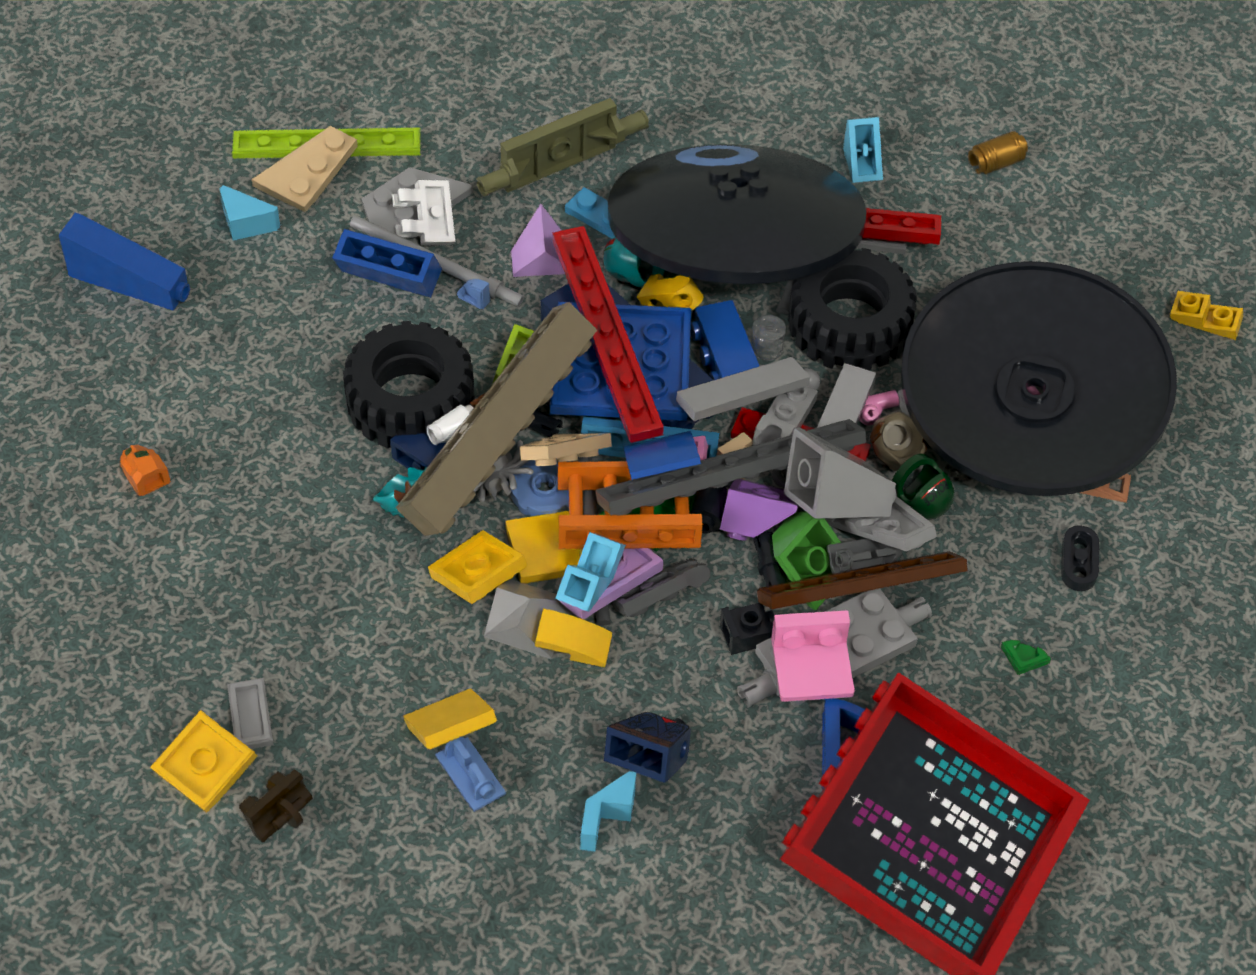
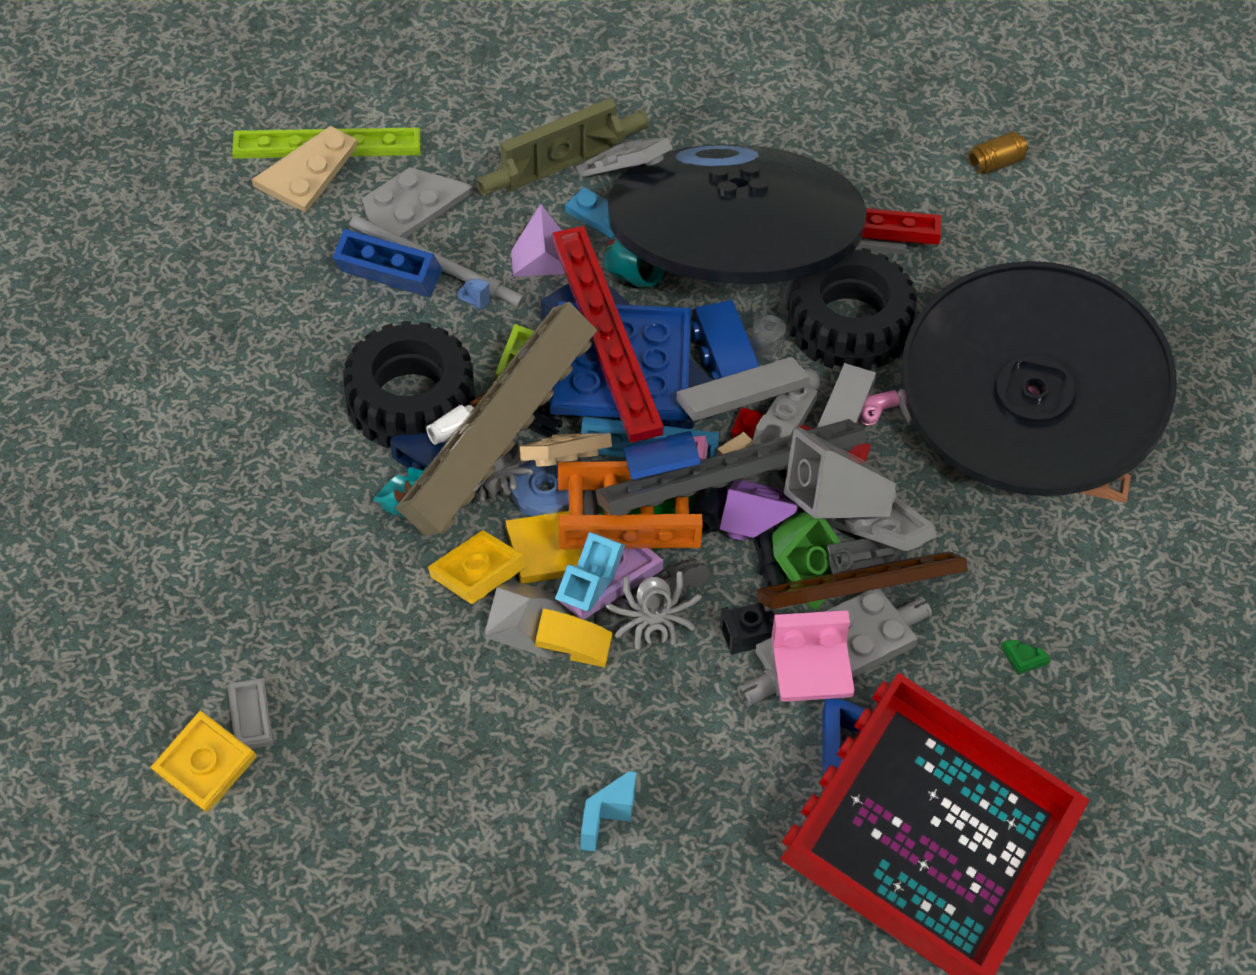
(120, 264): blue slope -> none
(144, 469): orange rock -> none
(247, 215): medium azure slope -> none
(278, 806): dark brown hips -> none
(433, 209): white plate -> none
(450, 718): yellow tile -> none
(470, 773): medium blue hinge -> none
(626, 154): none -> light grey wing
(648, 745): dark blue torso -> none
(653, 609): none -> light grey animal
(671, 292): yellow leg -> none
(863, 149): medium azure slope -> none
(896, 439): dark tan hair -> none
(930, 492): dark green helmet -> none
(1080, 560): black plate -> none
(1197, 312): yellow slope -> none

